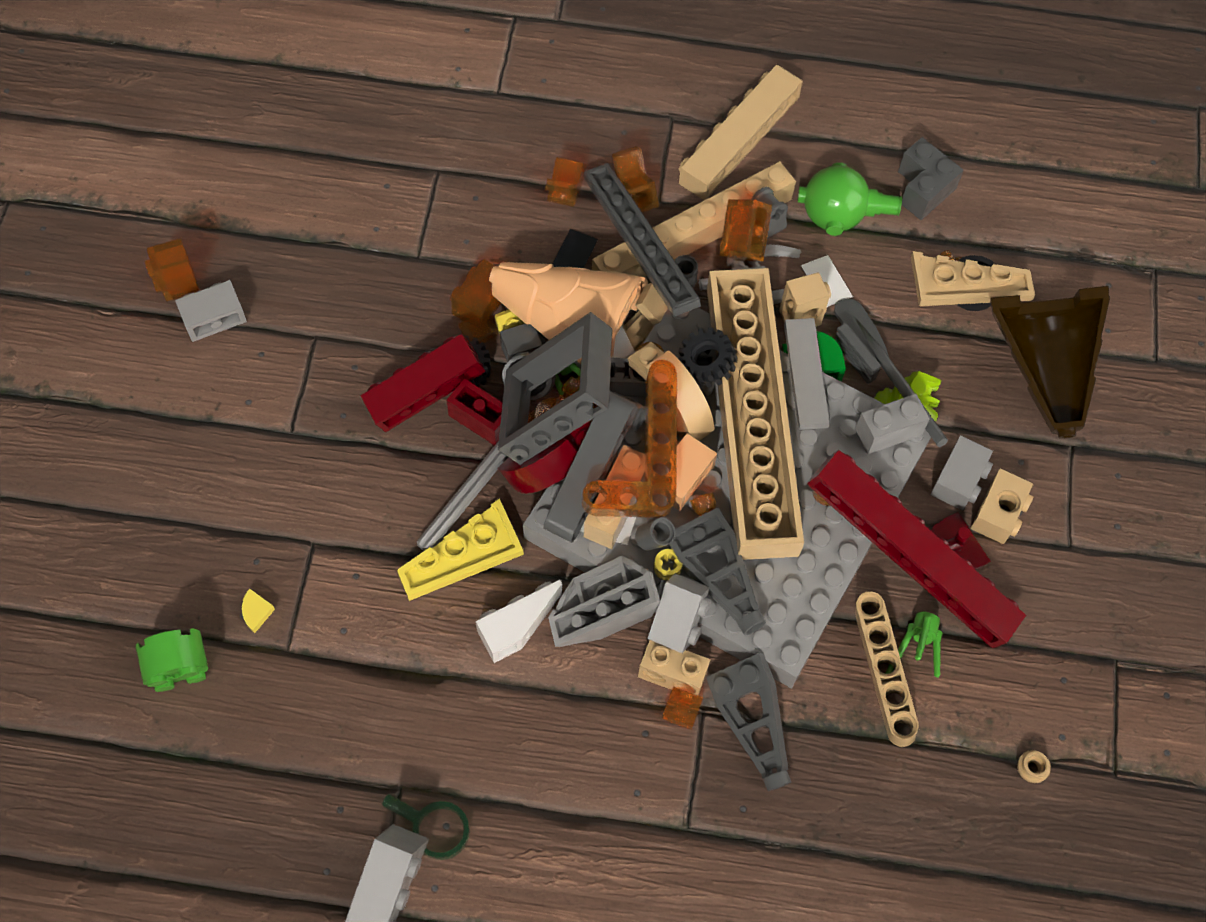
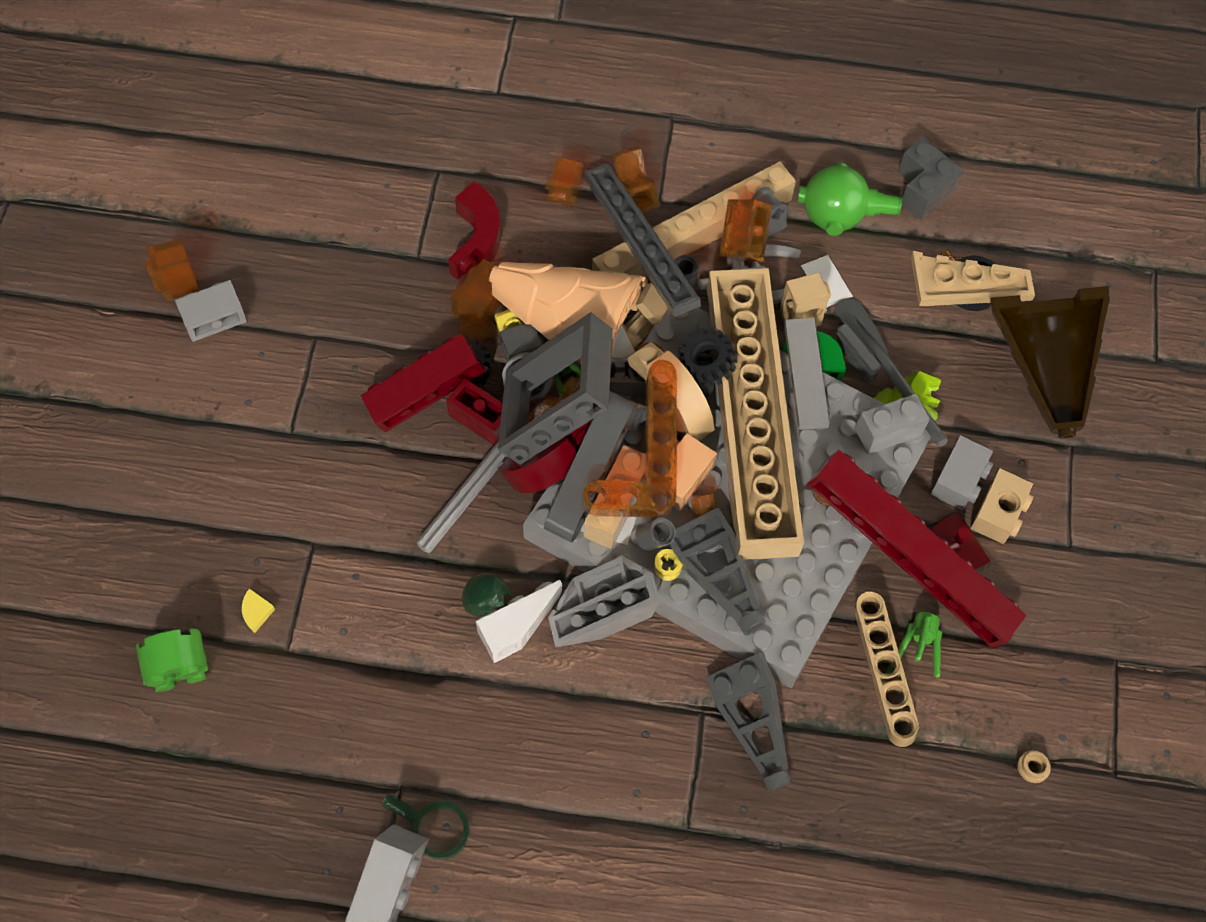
(463, 553): light yellow wing -> none
(482, 213): none -> dark red arch
(484, 593): none -> clear green hair
(575, 250): black sticker -> none
(673, 669): tan brick -> none
(679, 613): light grey brick -> none
(682, 708): clear orange tile -> none
(739, 132): tan brick -> none

